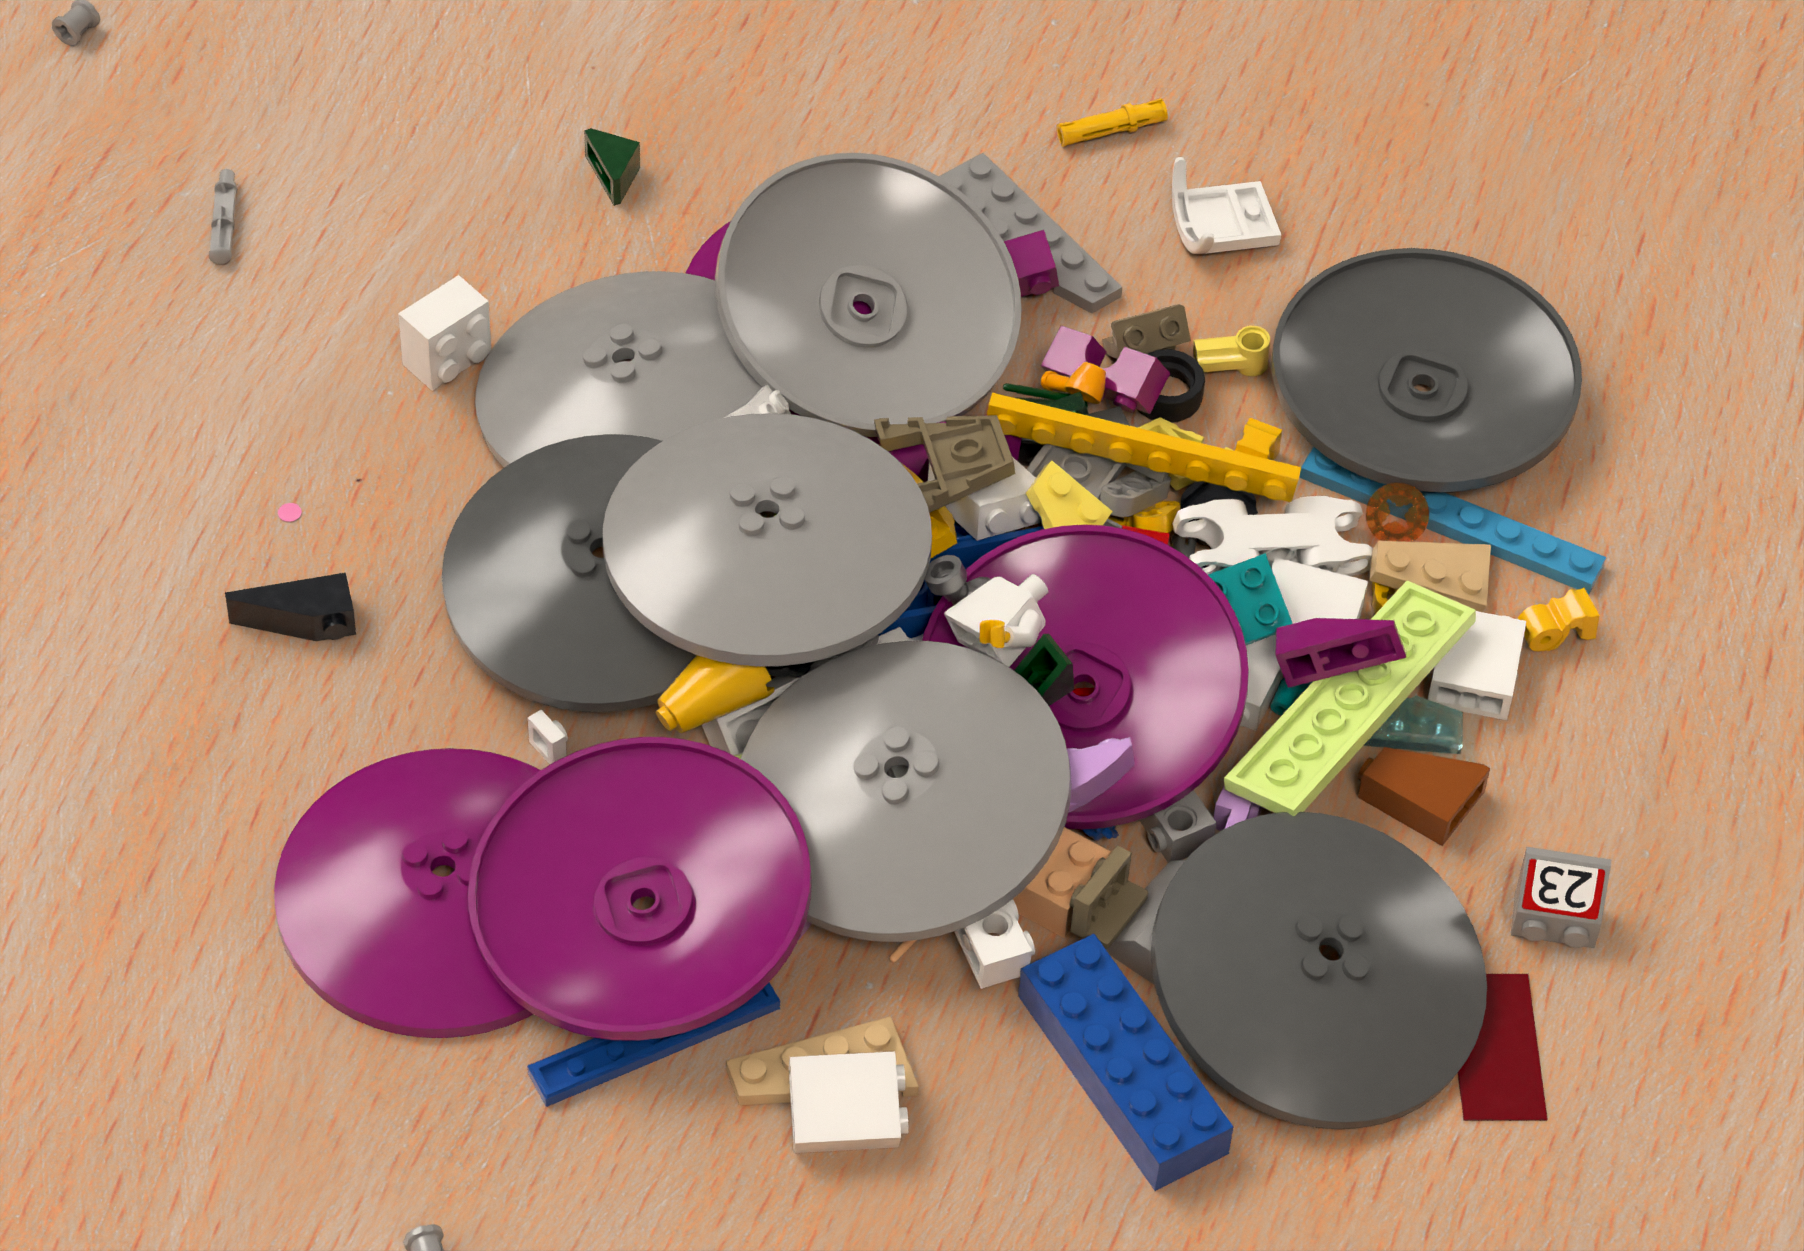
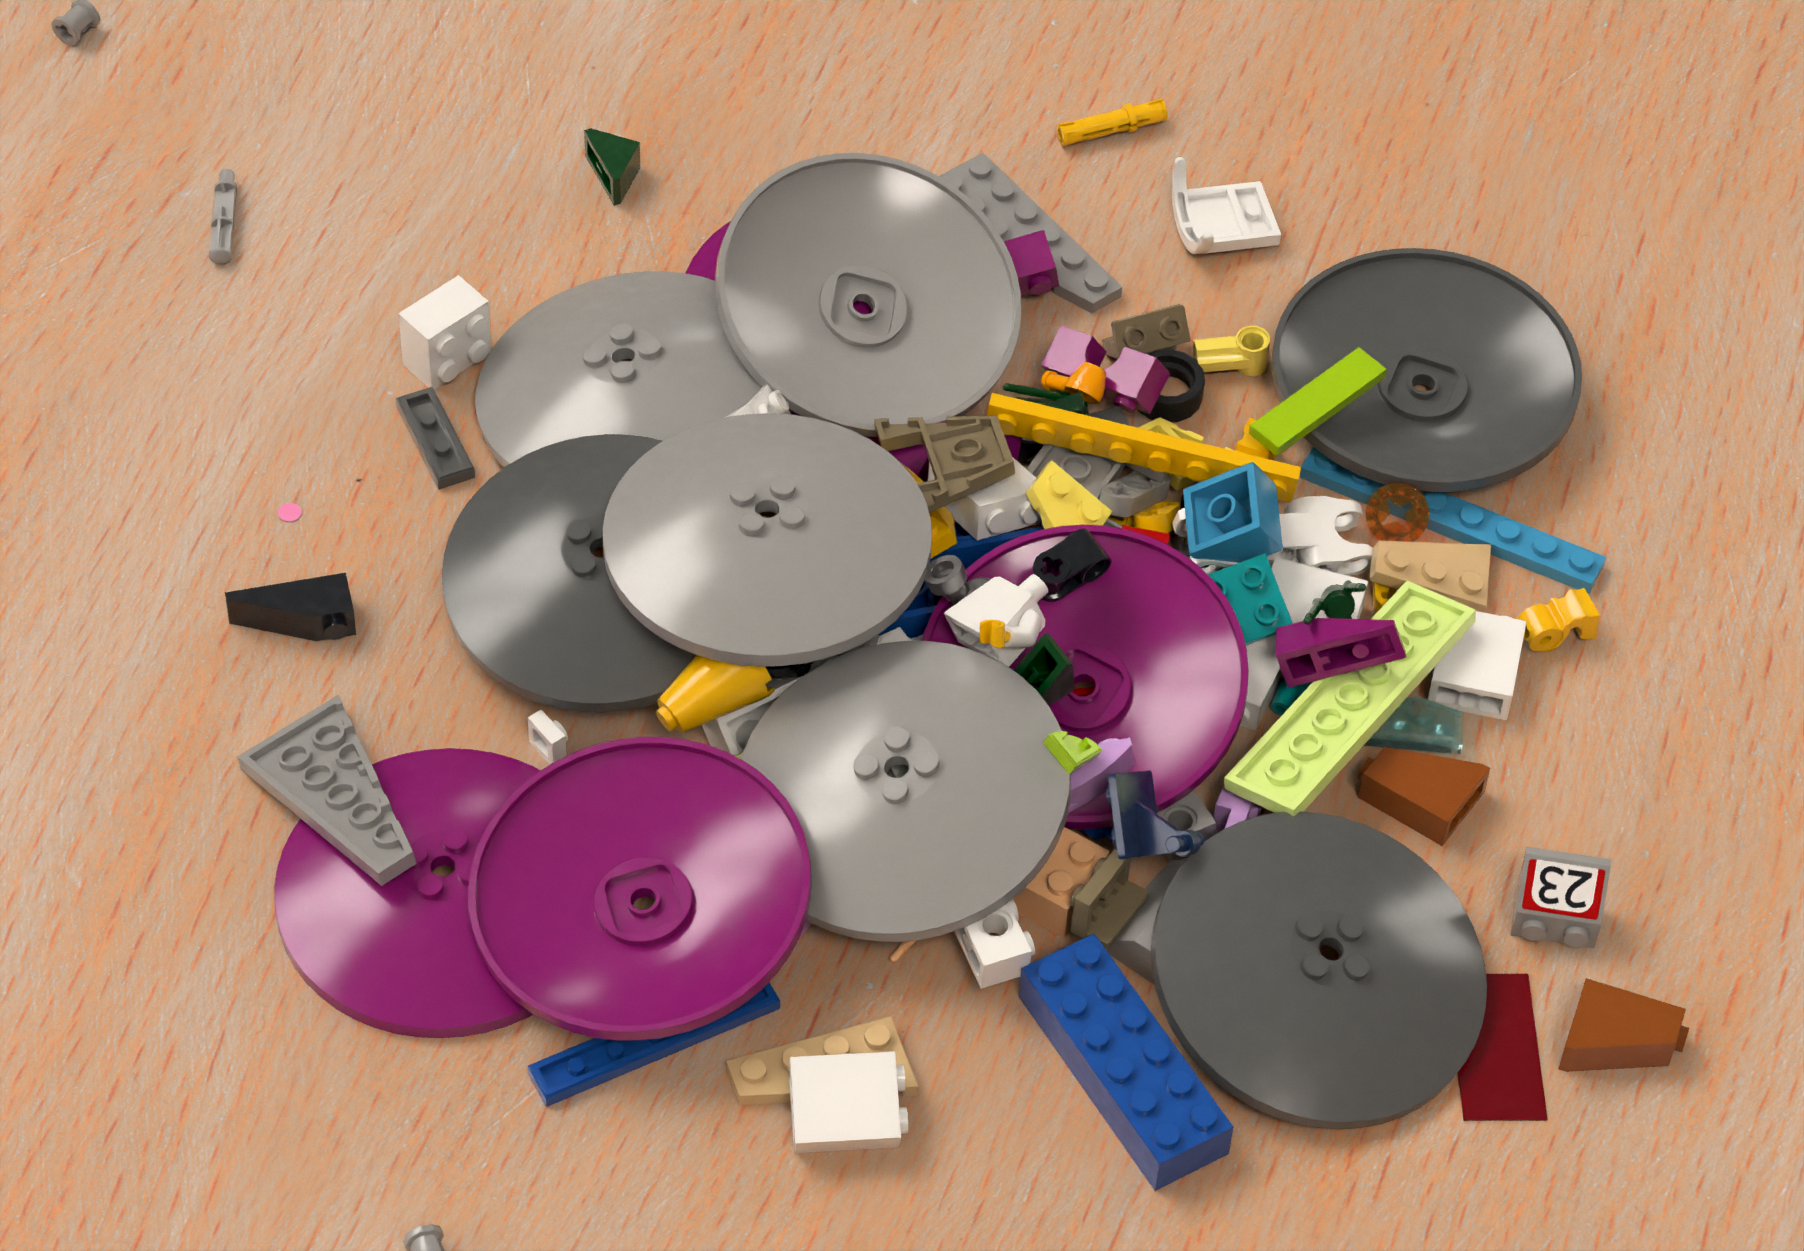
(331, 785): none -> light grey wing
(435, 438): none -> dark grey tile
(1071, 564): none -> black piece
(1071, 750): none -> lime tile
(1137, 826): none -> dark blue plate
(1233, 516): none -> dark azure slope
(1317, 401): none -> lime tile
(1335, 601): none -> dark green plant
(1621, 1030): none -> dark orange slope

